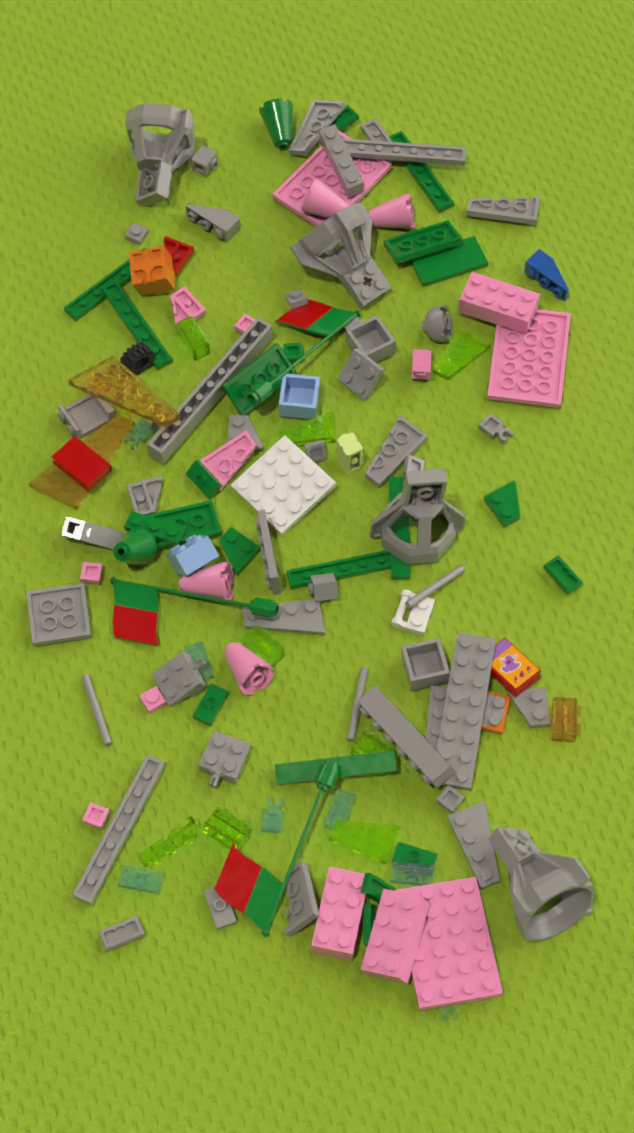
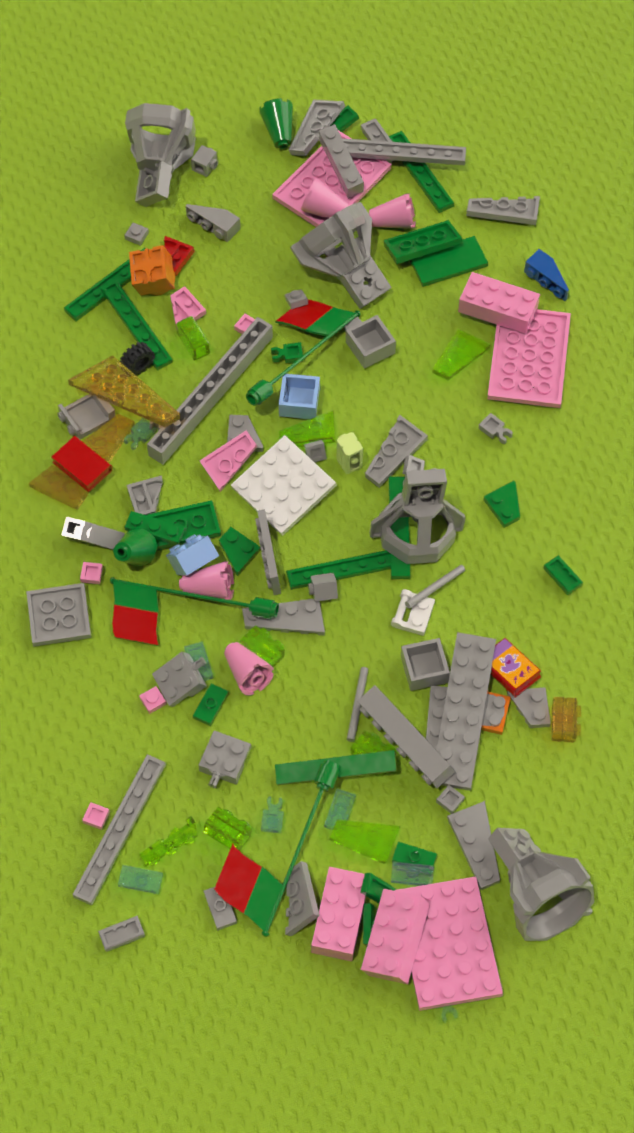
(96, 710): light grey bar -> none
(203, 479): green plate -> none
(265, 368): green plate -> none
(360, 374): light grey plate -> none
(421, 364): bright pink brick -> none
(438, 324): light grey cylinder -> none

